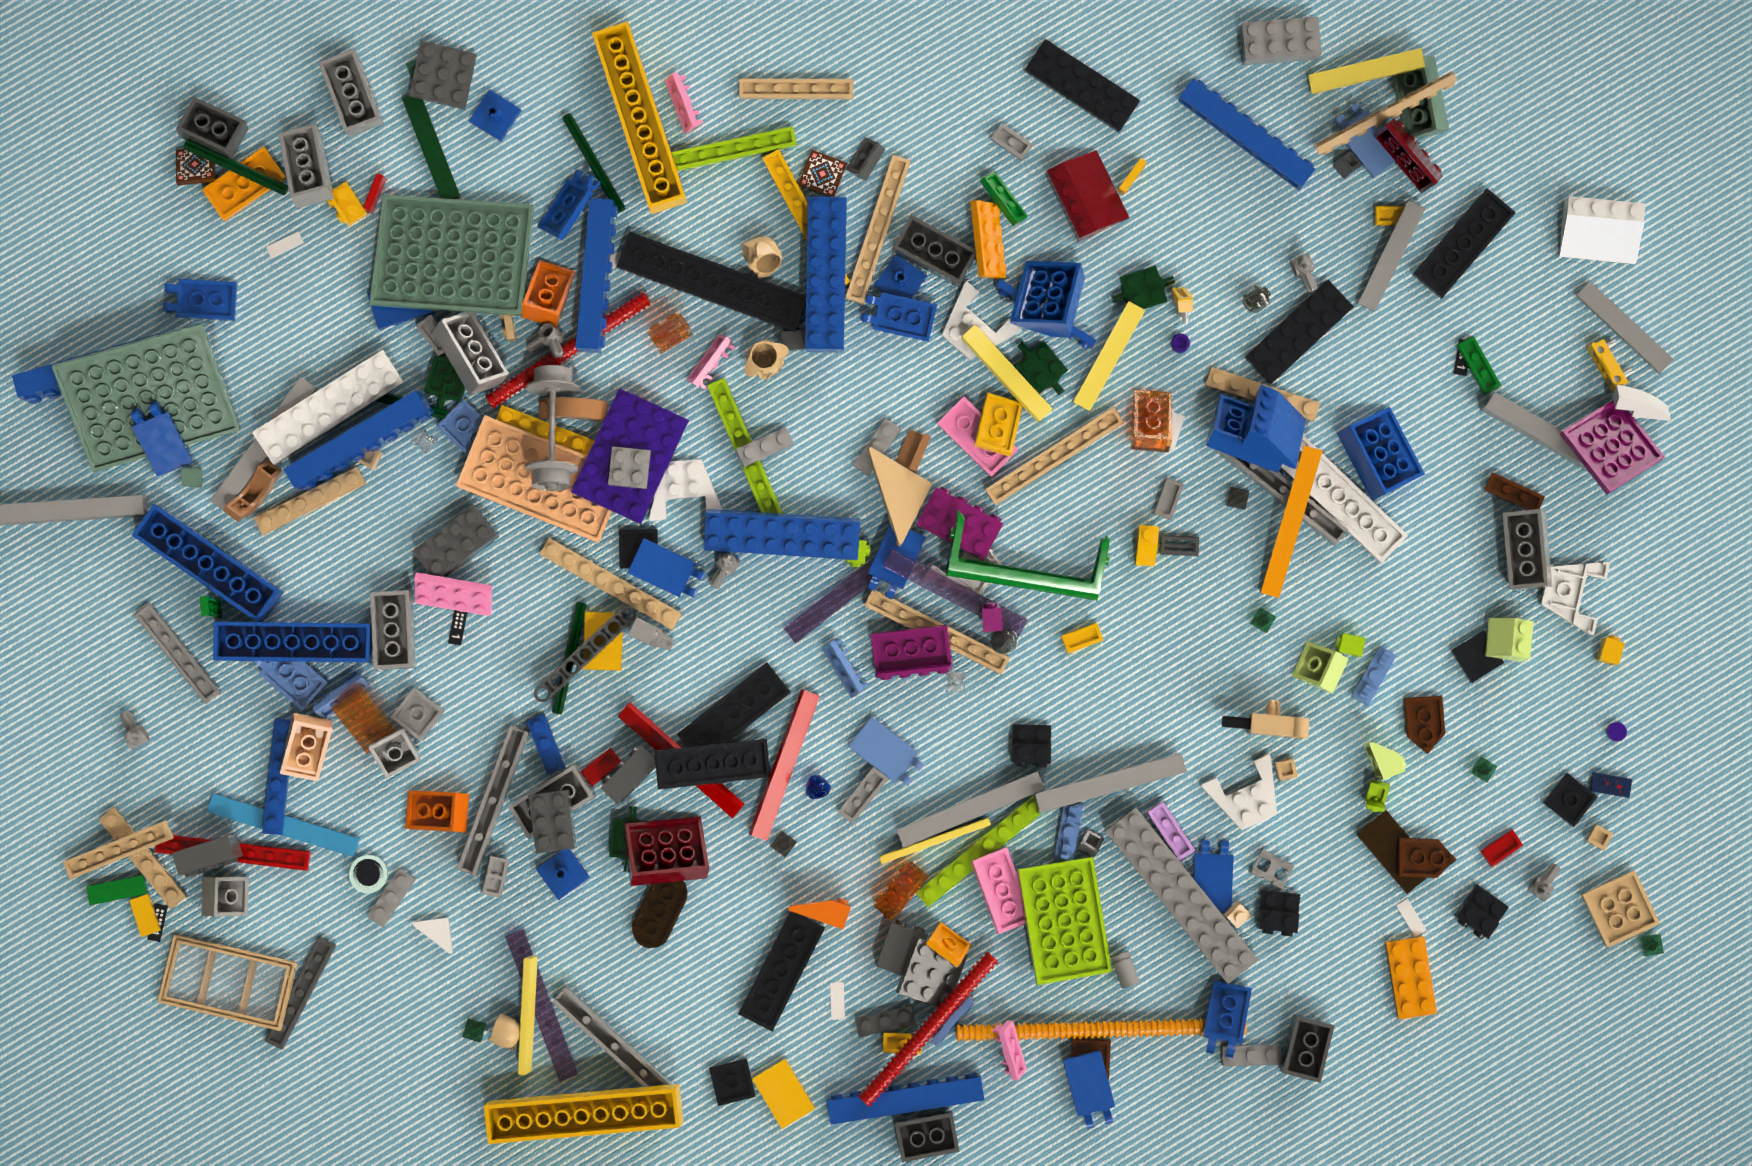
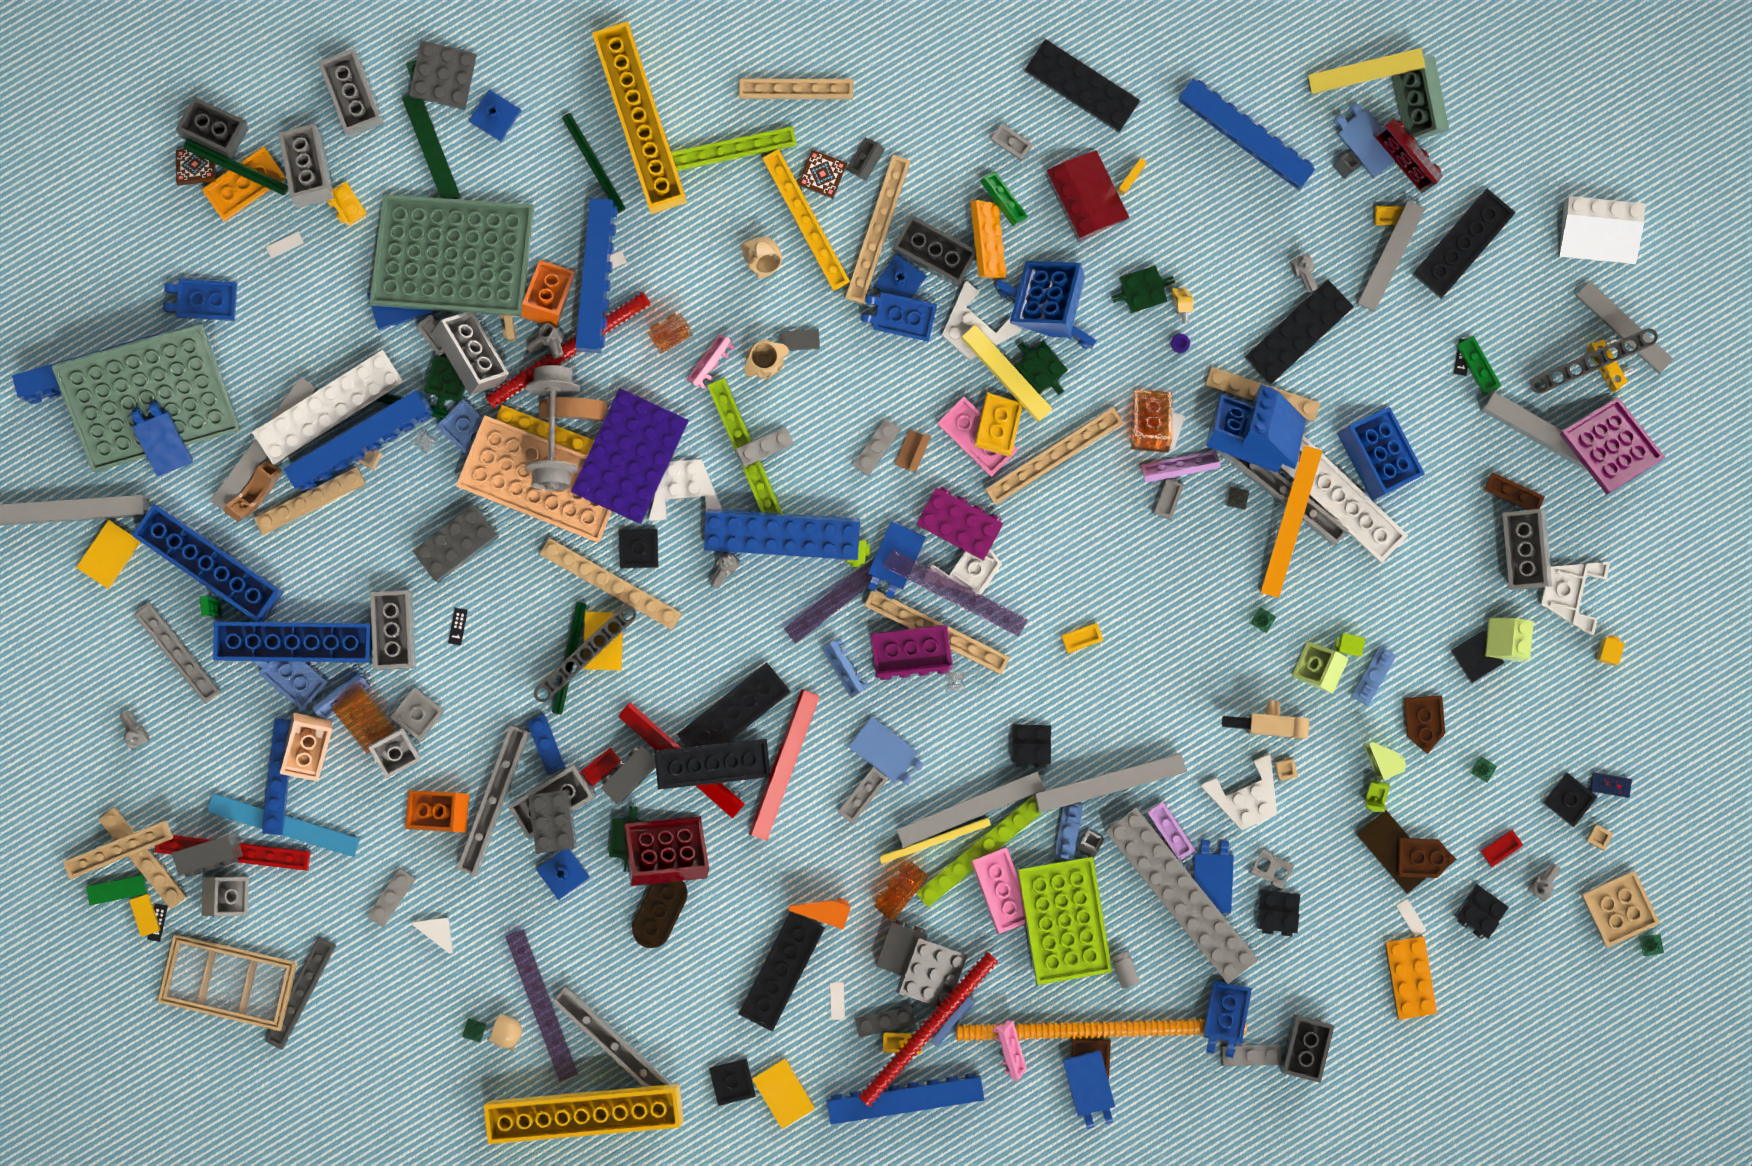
(108, 554): none -> yellow tile
(191, 476): sand green tile -> none
(368, 874): tile -> none
(374, 193): red tile -> none
(453, 594): bright pink plate -> none
(495, 876): light grey hinge -> none
(527, 1015): light yellow tile -> none
(568, 205): blue tile -> none
(629, 467): light grey plate -> none
(650, 635): light grey hinge -> none
(664, 569): blue tile -> none
(682, 102): bright pink plate -> none
(712, 282): black plate -> none
(783, 844): clear smoke plate -> none
(817, 787): clear blue cone -> none
(826, 274): blue brick -> none
(900, 491): tan tile -> none
(927, 1136): dark grey brick -> none
(948, 944): light orange tile -> none
(991, 617): magenta brick -> none
(1004, 641): clear smoke head -> none
(1023, 577): green piece -> none
(1109, 356): light yellow tile -> none
(1146, 545): yellow slope -> none
(1179, 553): dark grey tile -> none
(1180, 466): none -> lavender plate
(1237, 914): tan plate -> none
(1256, 299): clear smoke head -> none
(1280, 41): light grey brick -> none
(1393, 110): tan plate -> none
(1601, 354): none -> dark grey beam
(1616, 731): dark purple tile -> none
(1640, 403): white slope -> none

